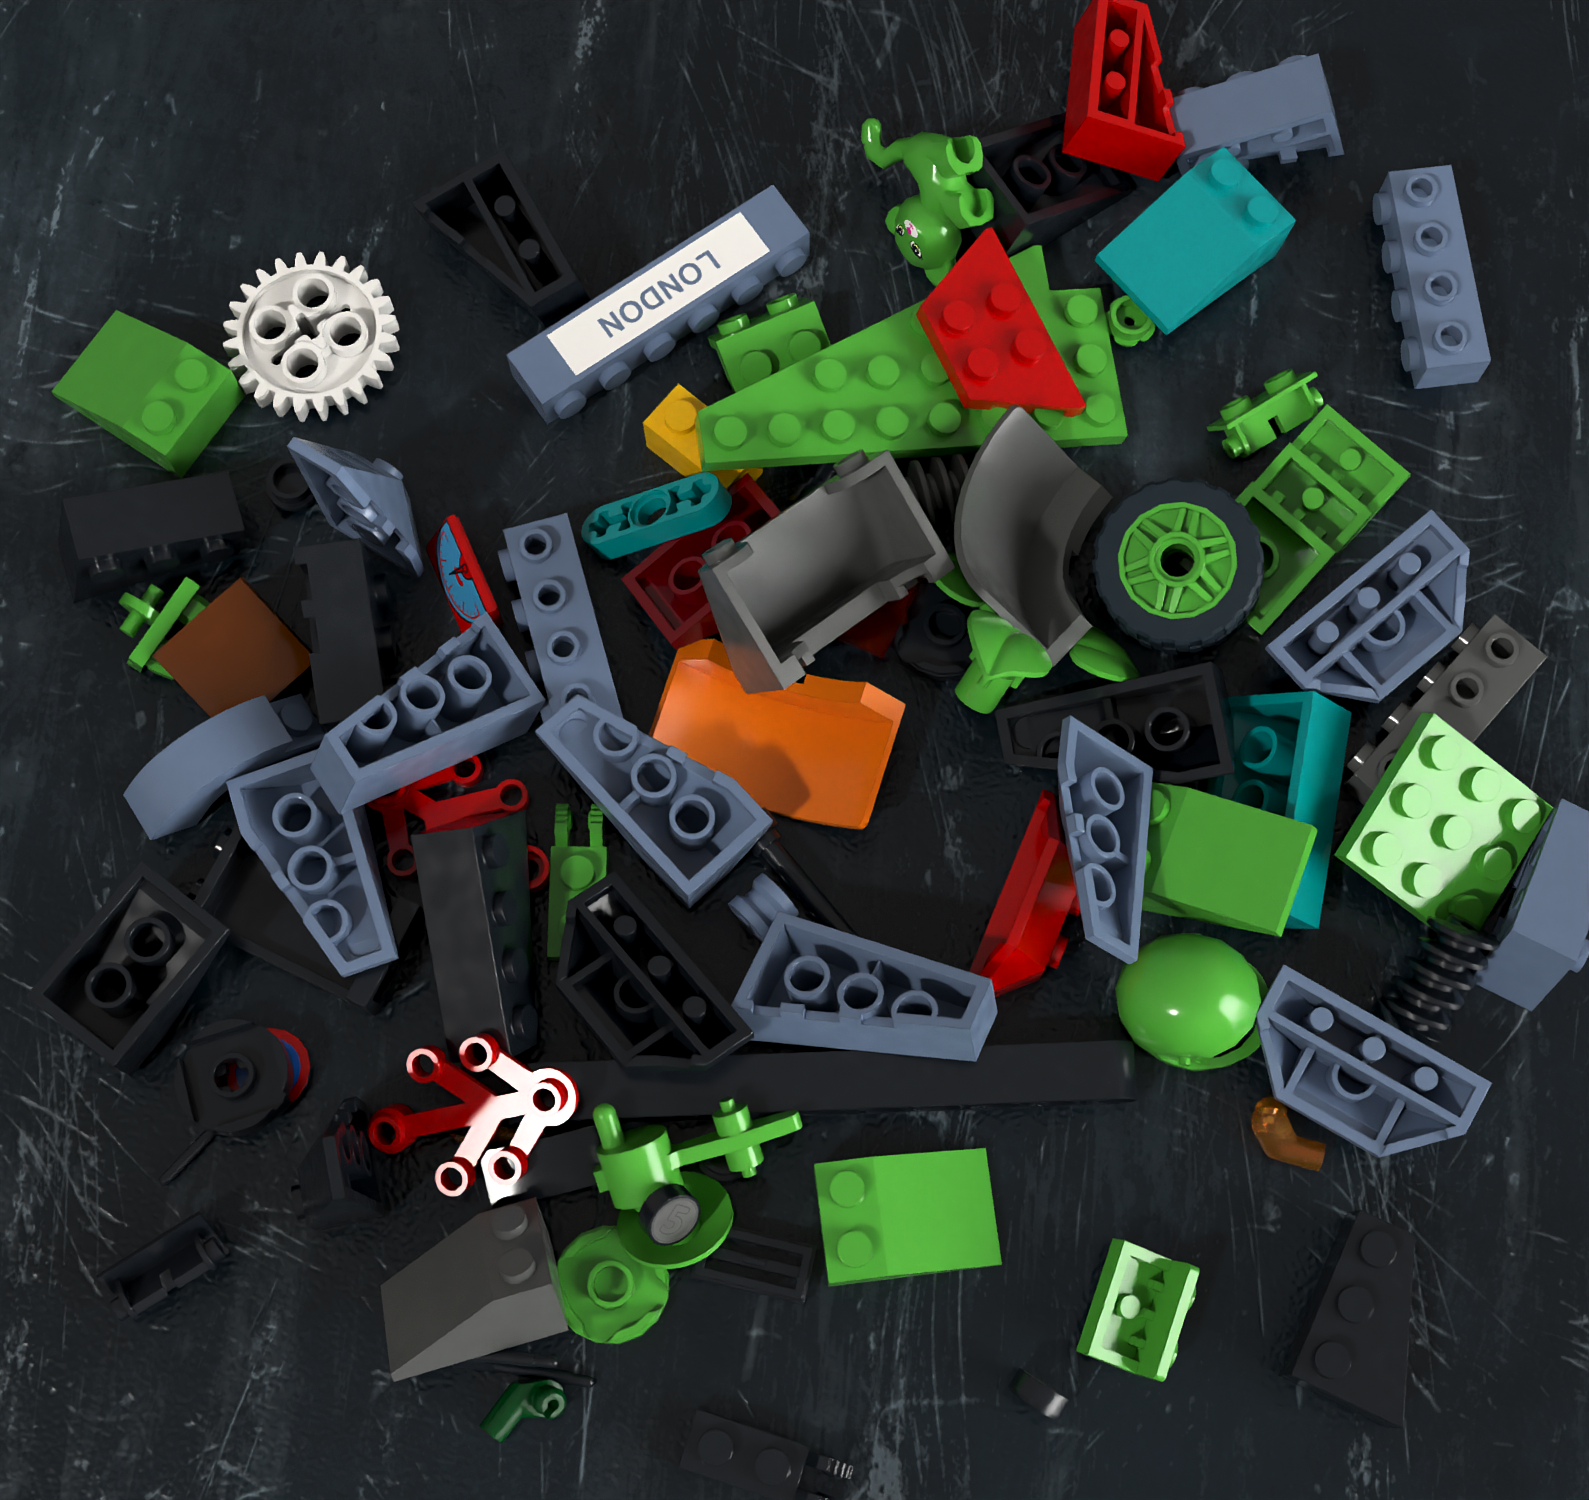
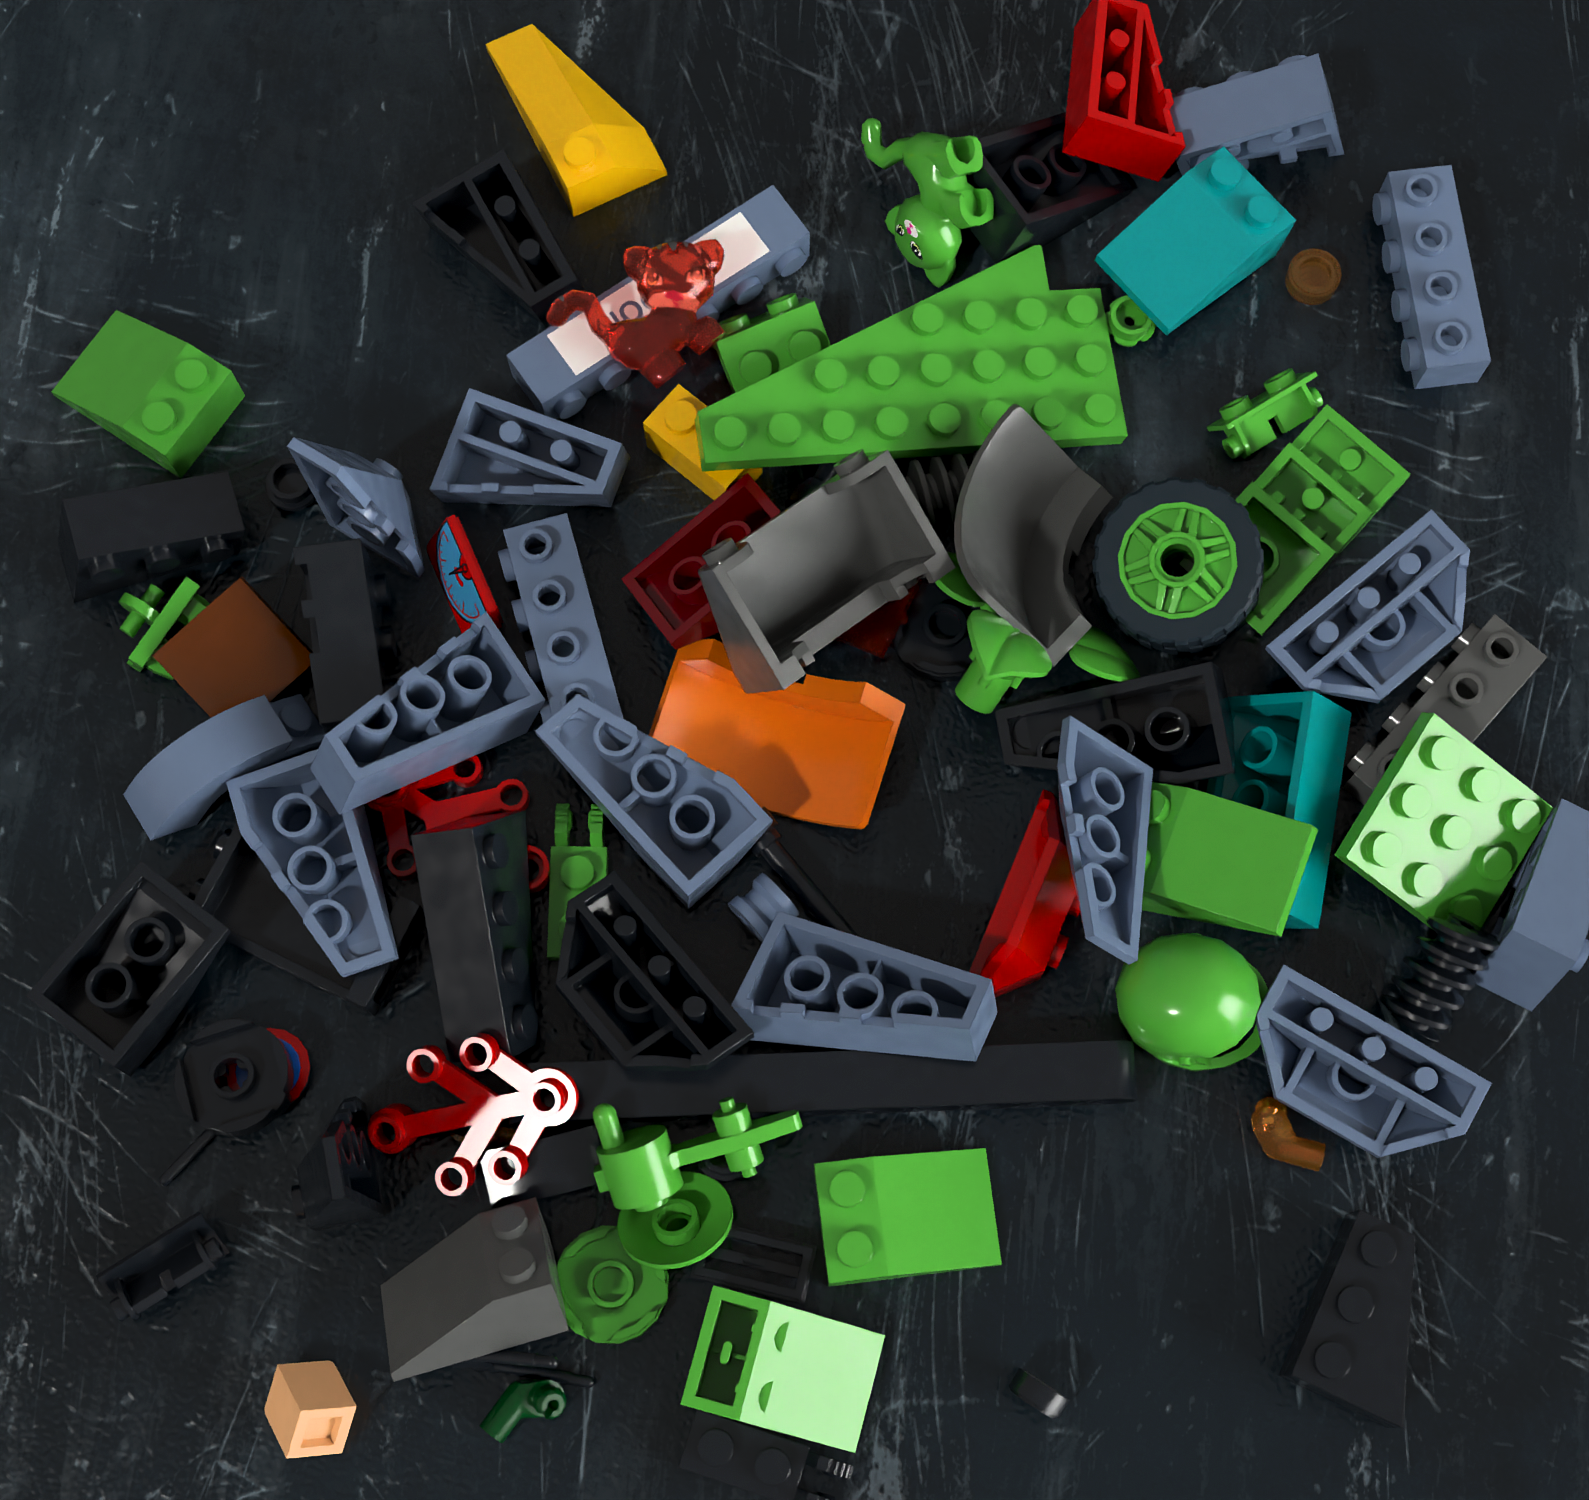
(309, 1409): none -> light nougat panel
(340, 369): white gear -> none
(525, 459): none -> sand blue wedge
(578, 128): none -> yellow wedge
(669, 1214): tile -> none
(674, 284): none -> clear red animal
(689, 504): teal beam -> none
(783, 1369): none -> slope
(994, 337): red wing -> none
(1138, 1310): bright green bracket -> none
(1313, 276): none -> clear orange tile

